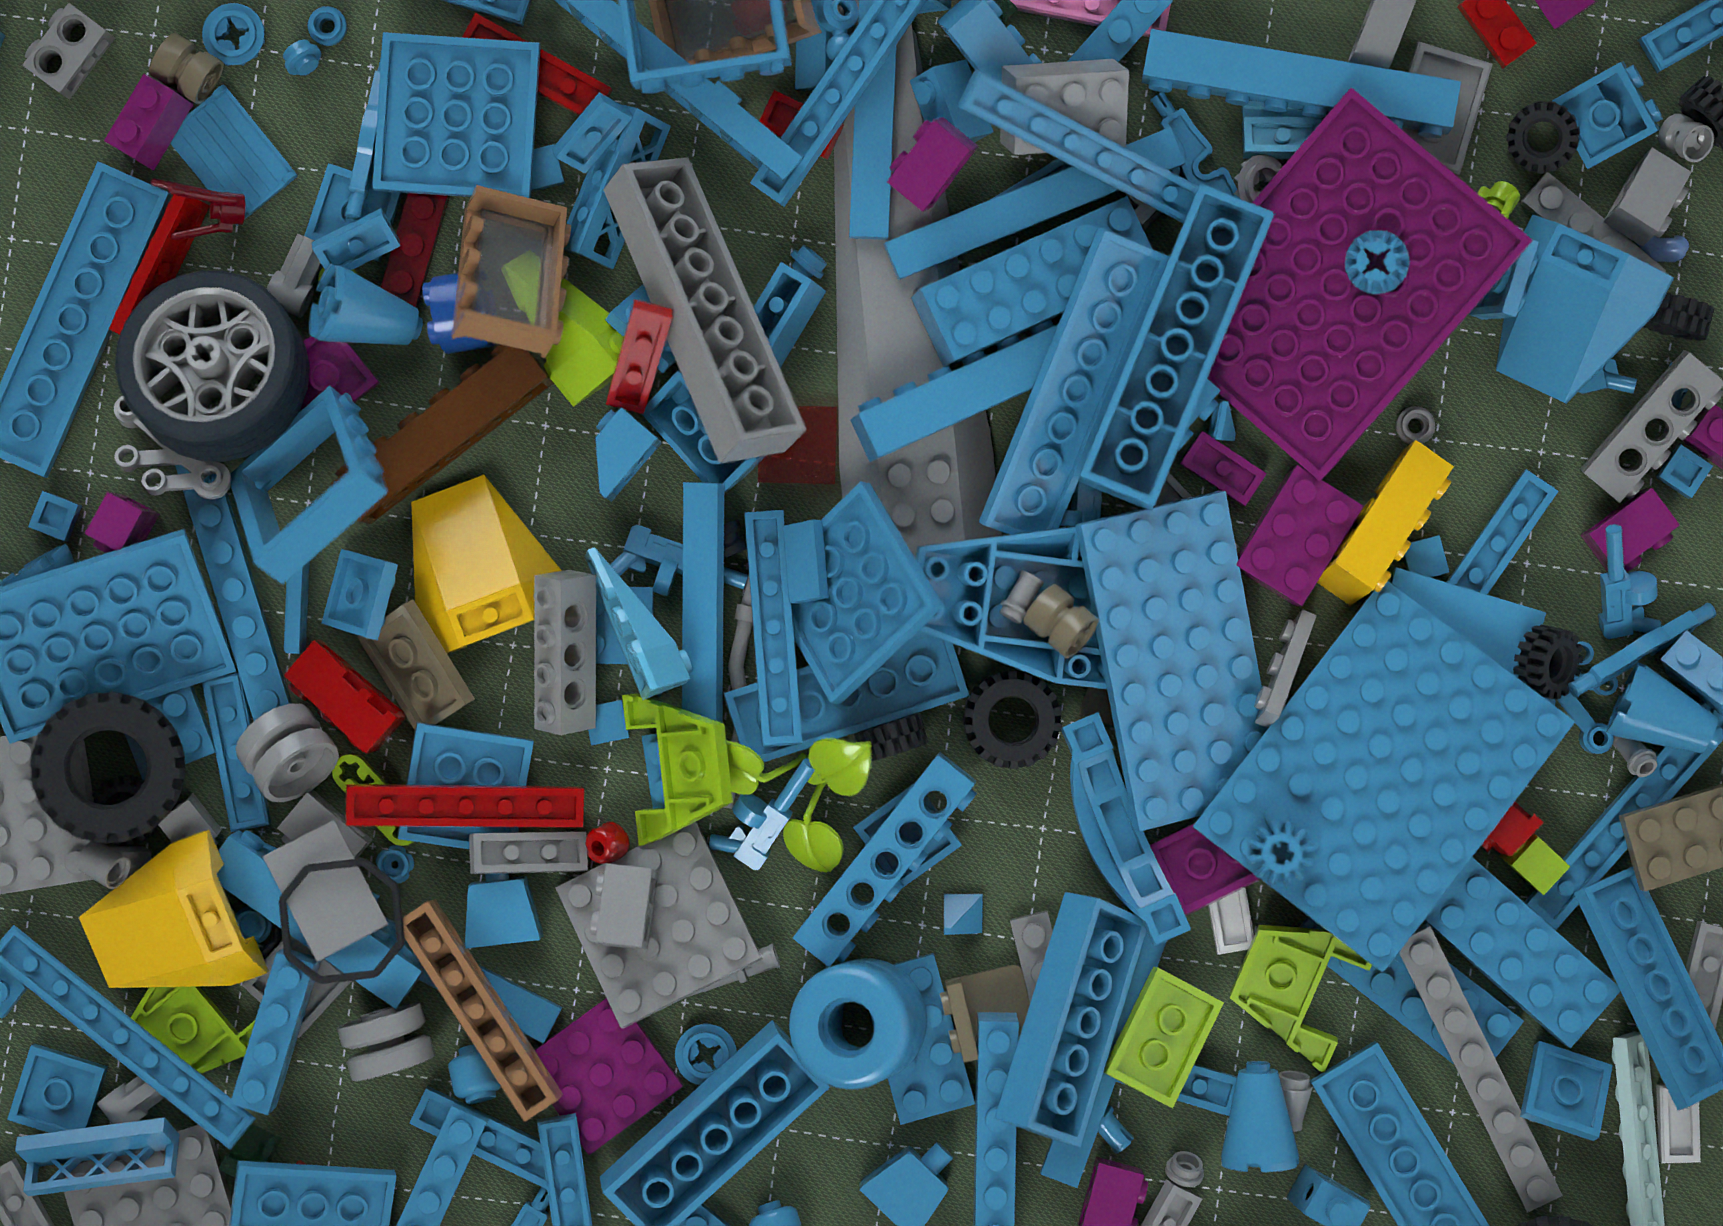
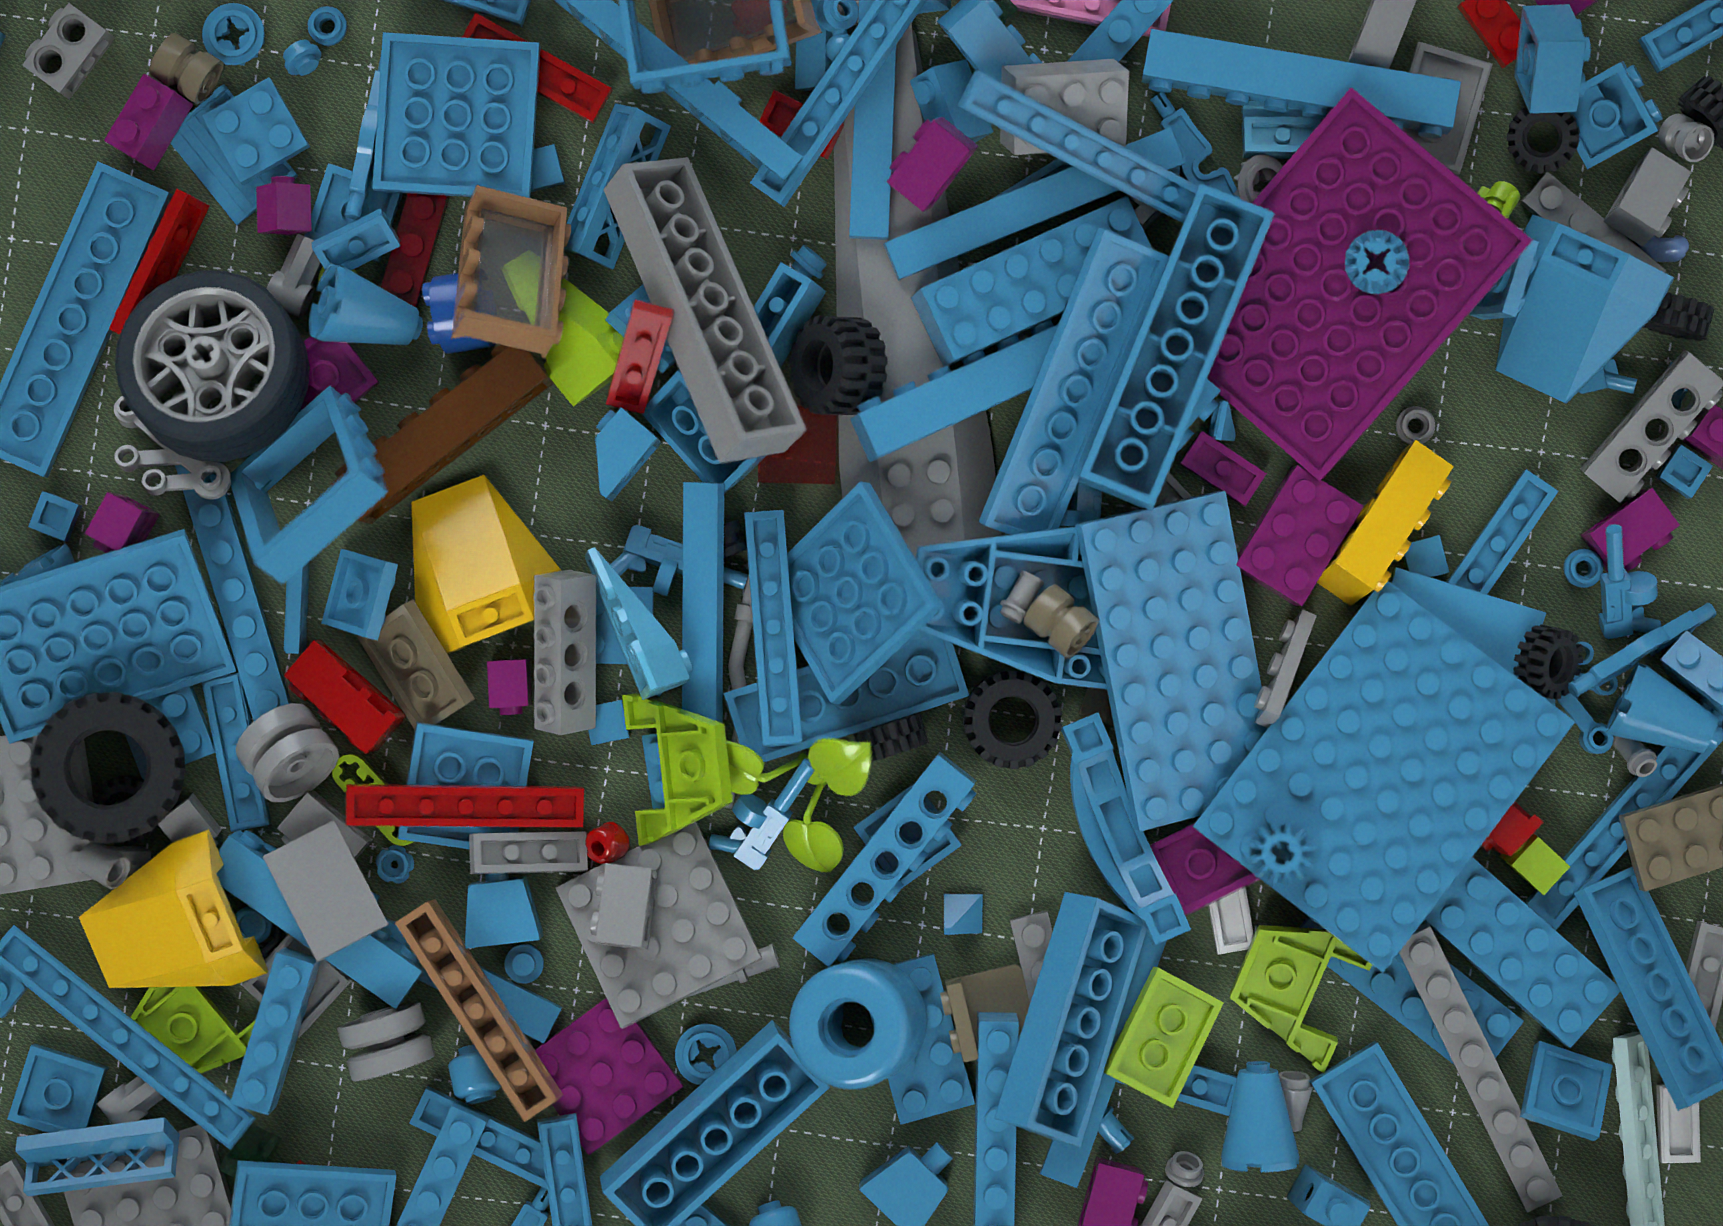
(224, 206): dark red plant -> none
(256, 131): none -> dark azure plate
(283, 207): none -> magenta brick
(337, 865): black piece -> none
(509, 685): none -> magenta brick
(524, 963): none -> dark azure plate
(592, 133): dark azure plate -> none
(805, 561): dark azure tile -> none
(837, 364): none -> black tyre
(1551, 58): none -> dark azure brick
(1594, 563): none -> dark azure plate

